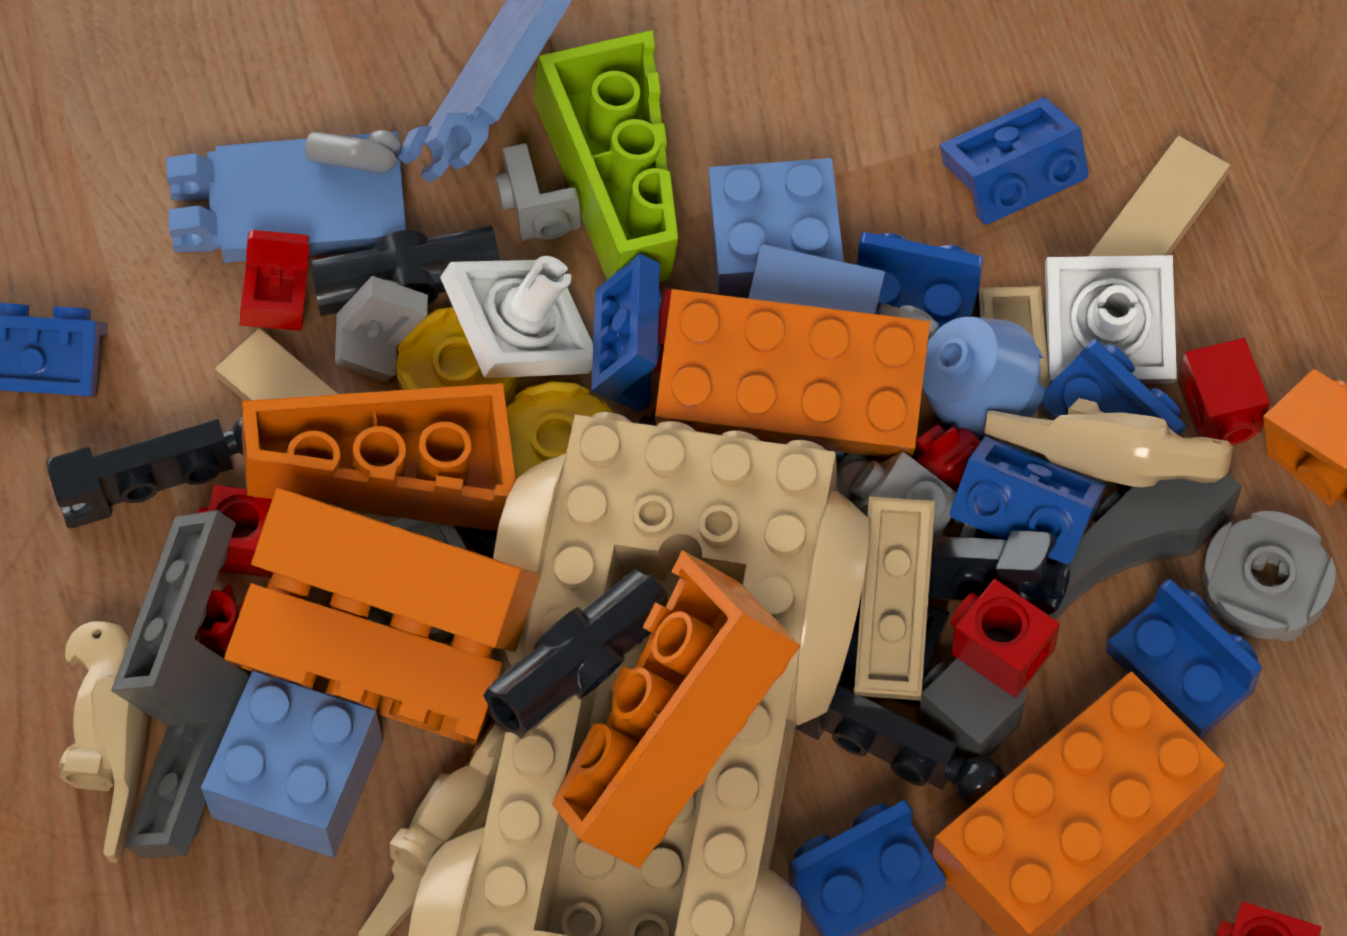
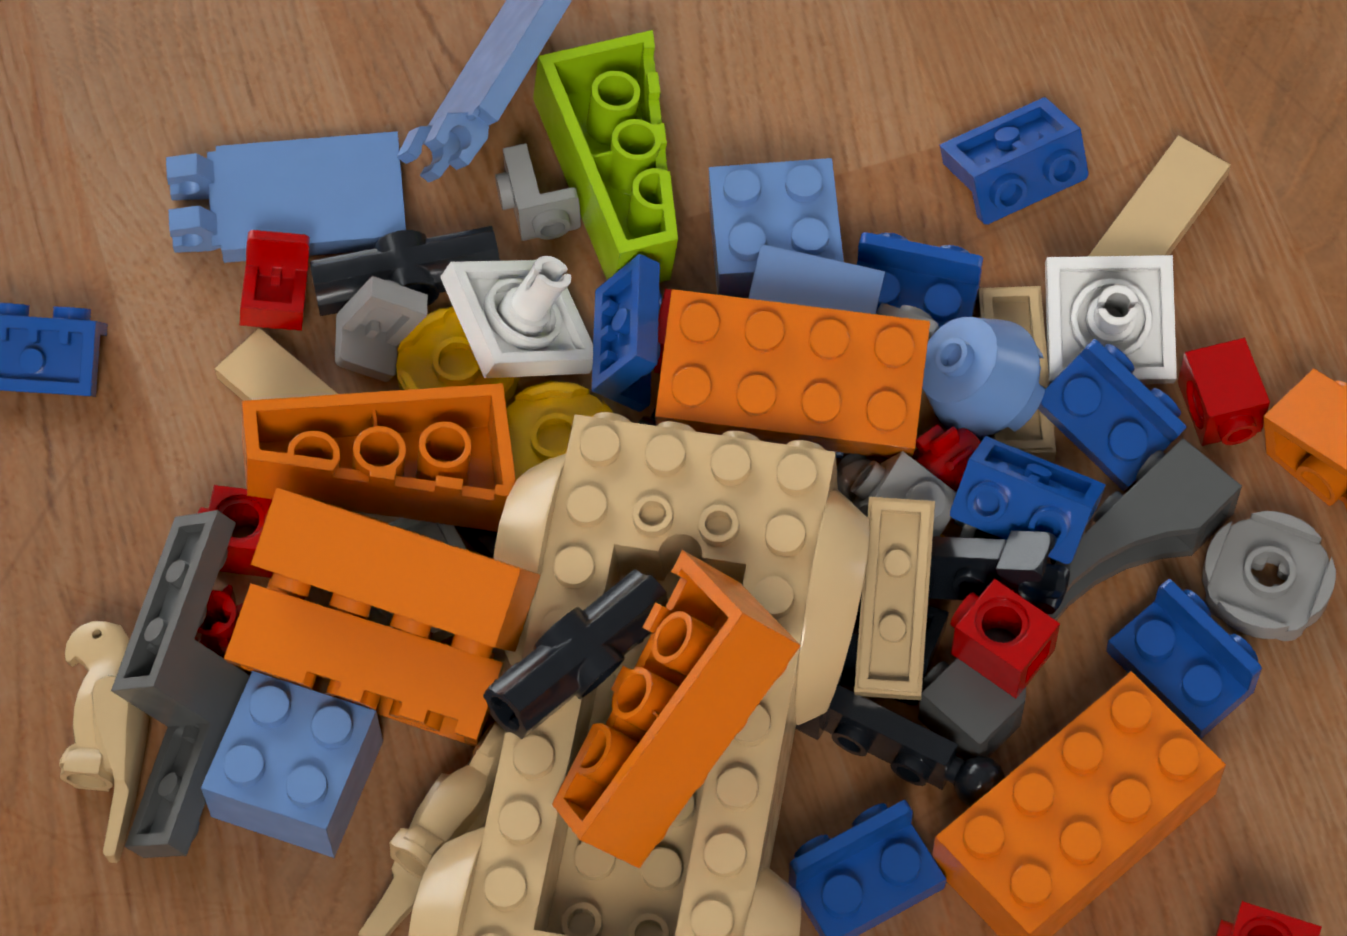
(135, 473): black plate -> none
(368, 155): light grey arm -> none
(1115, 445): tan animal -> none

